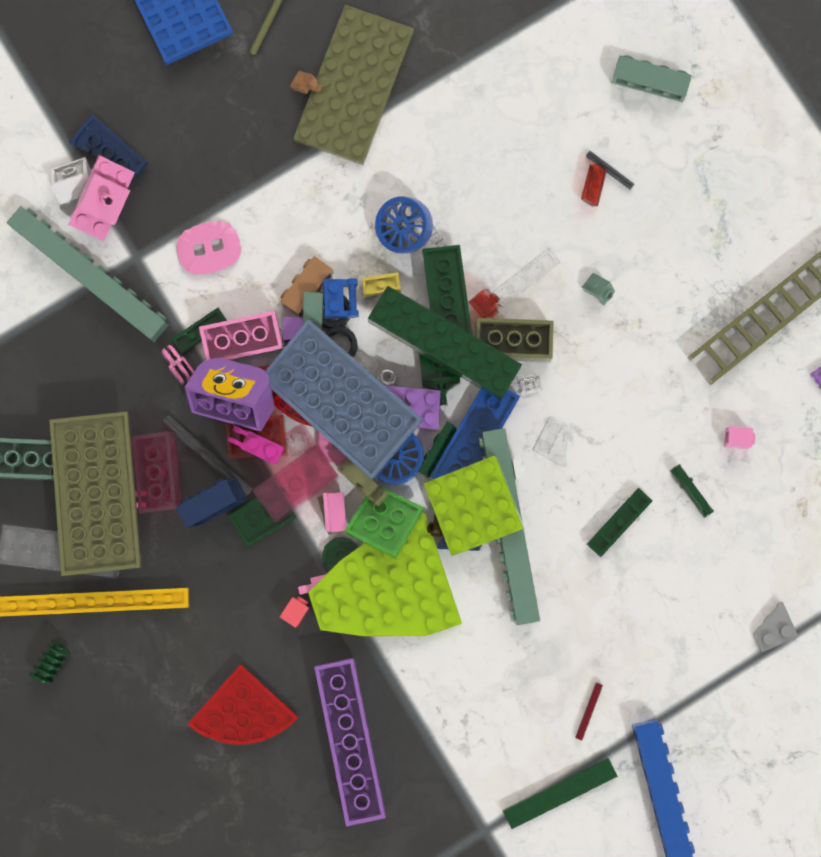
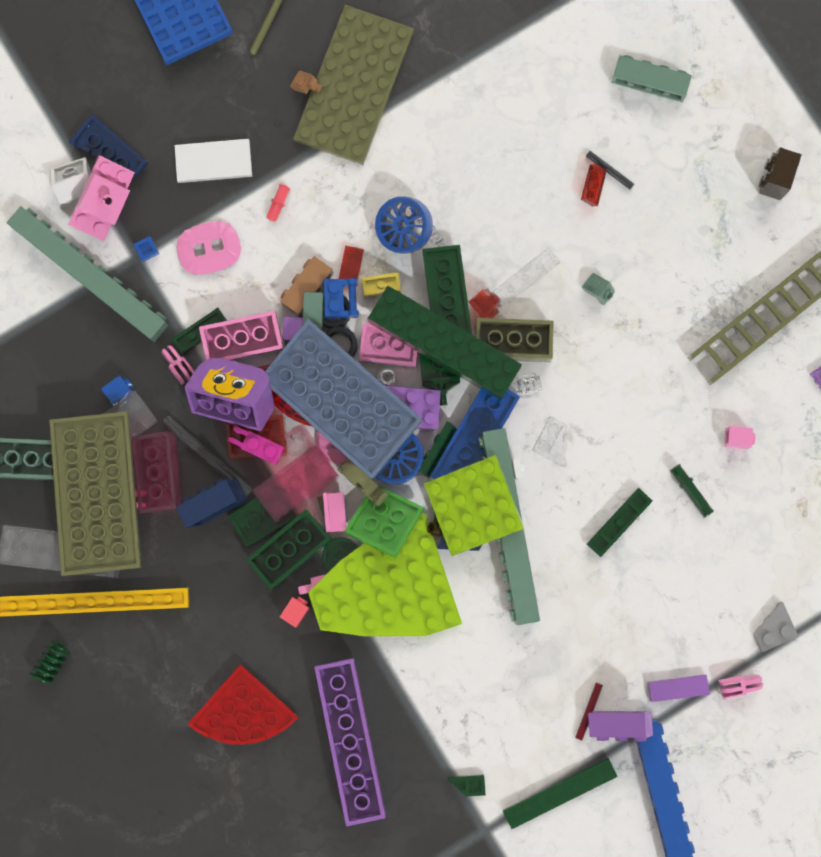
(117, 389): none -> blue brick
(140, 415): none -> clear plate
(146, 249): none -> blue plate
(213, 160): none -> white tile
(277, 203): none -> coral axle
(289, 549): none -> dark green brick
(351, 263): none -> clear red tile
(384, 349): none -> bright pink plate
(469, 784): none -> dark green tile
(620, 725): none -> medium lavender brick
(678, 688): none -> medium lavender tile
(740, 685): none -> bright pink arm
(779, 173): none -> dark brown brick

